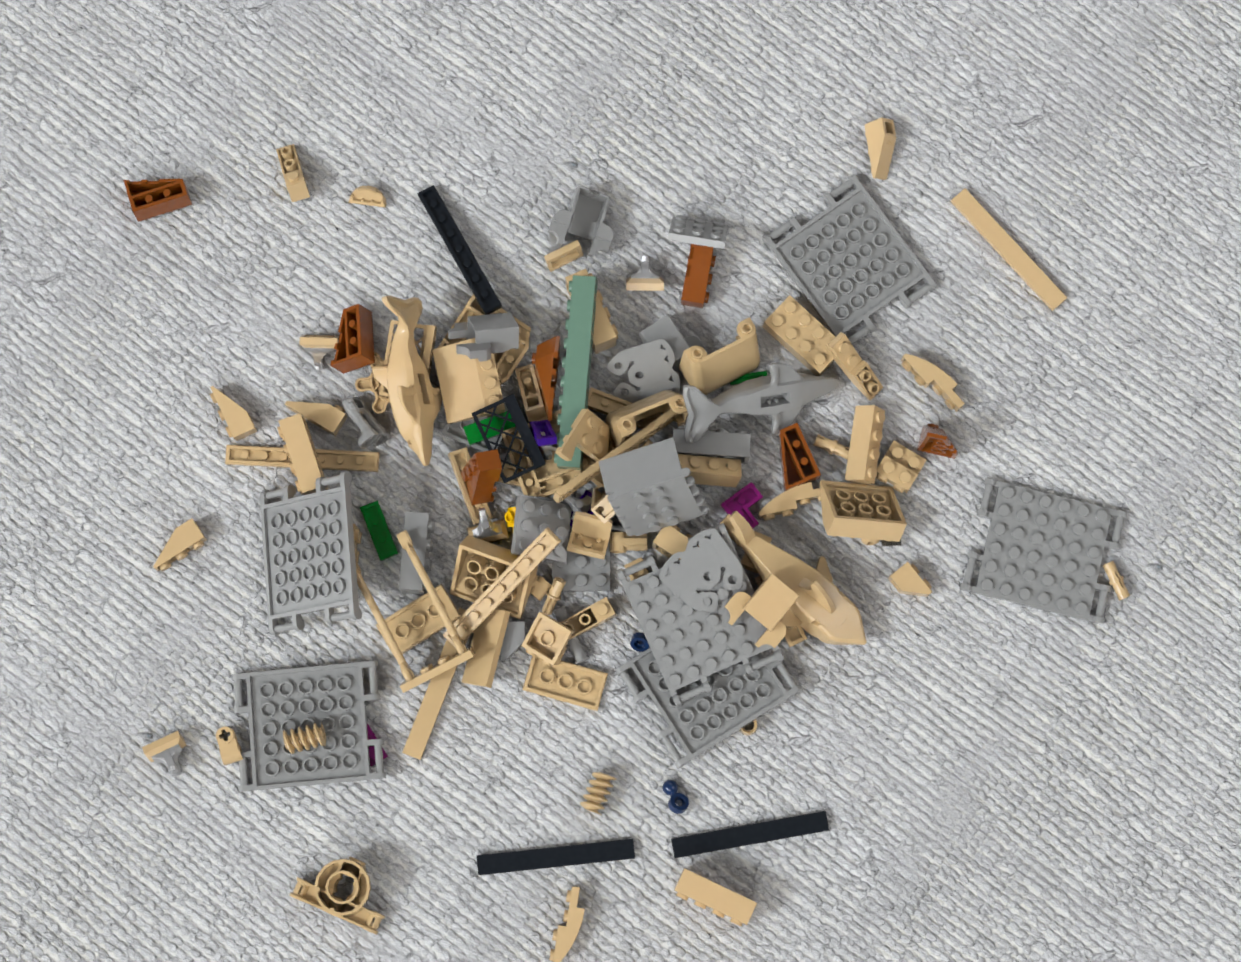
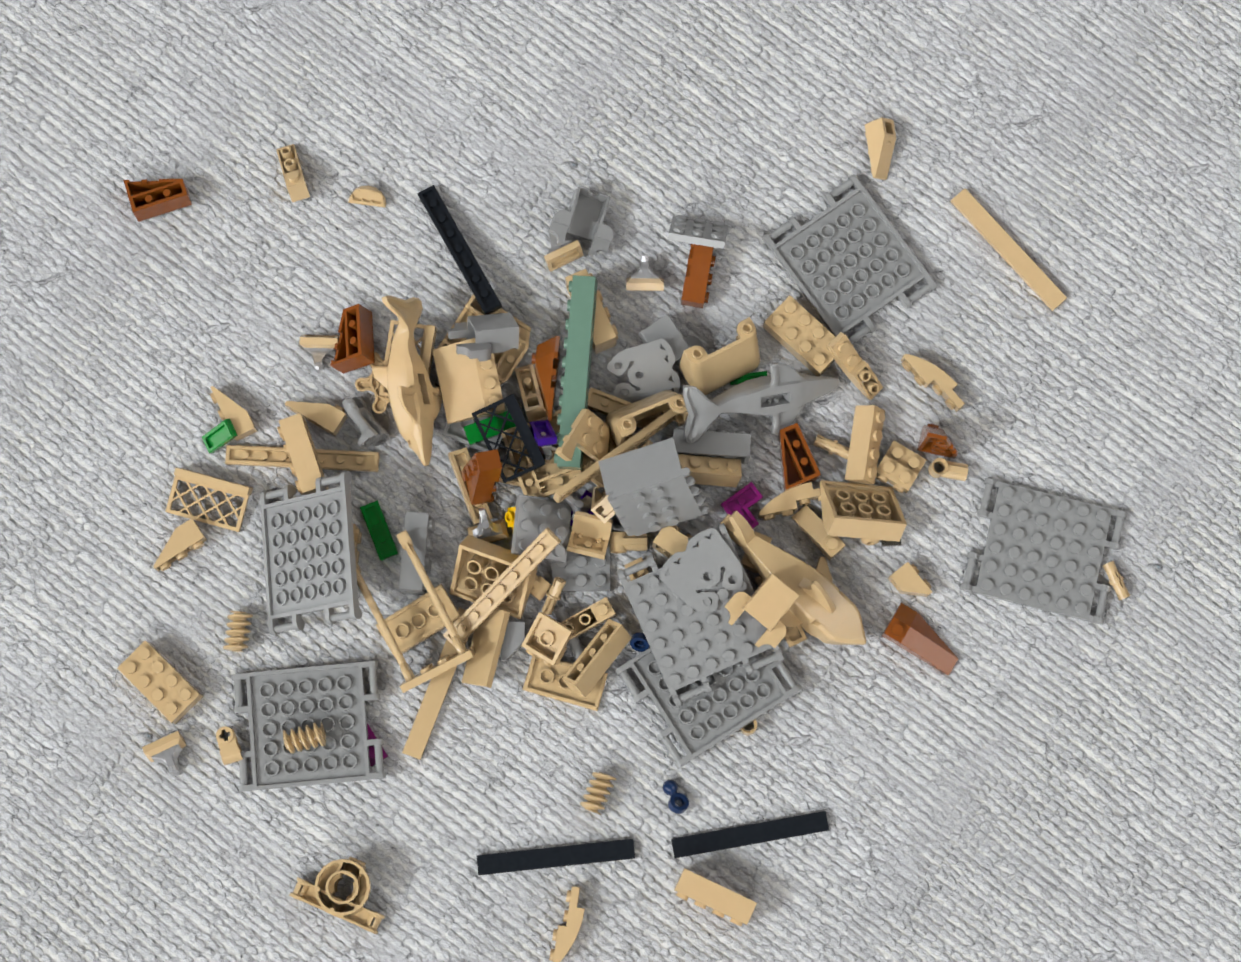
(160, 682): none -> tan brick
(212, 483): none -> tan fence
(219, 436): none -> tile
(237, 631): none -> tan piece
(596, 658): none -> tan brick
(815, 530): none -> tan slope
(915, 635): none -> dark orange wedge
(950, 470): none -> tan piece

